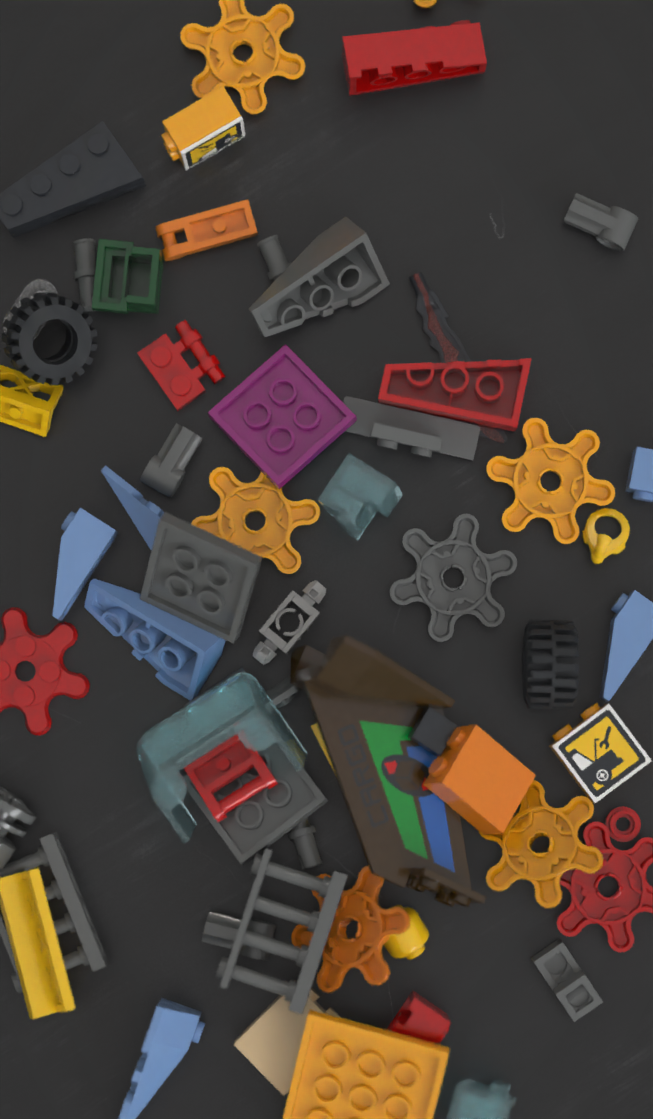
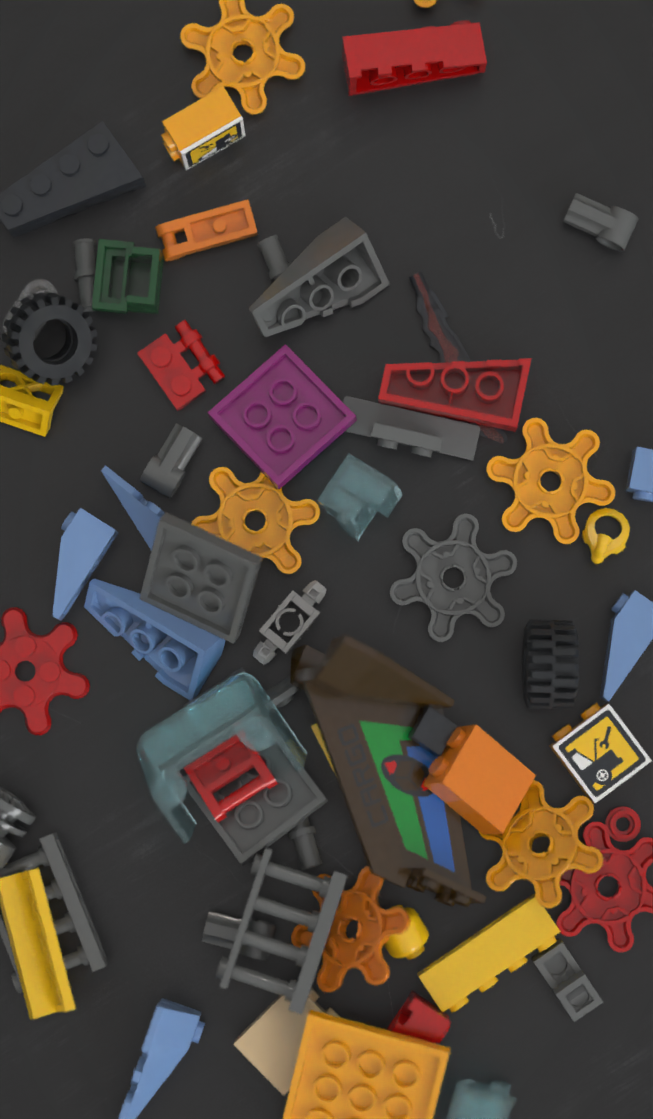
(488, 953): none -> yellow brick

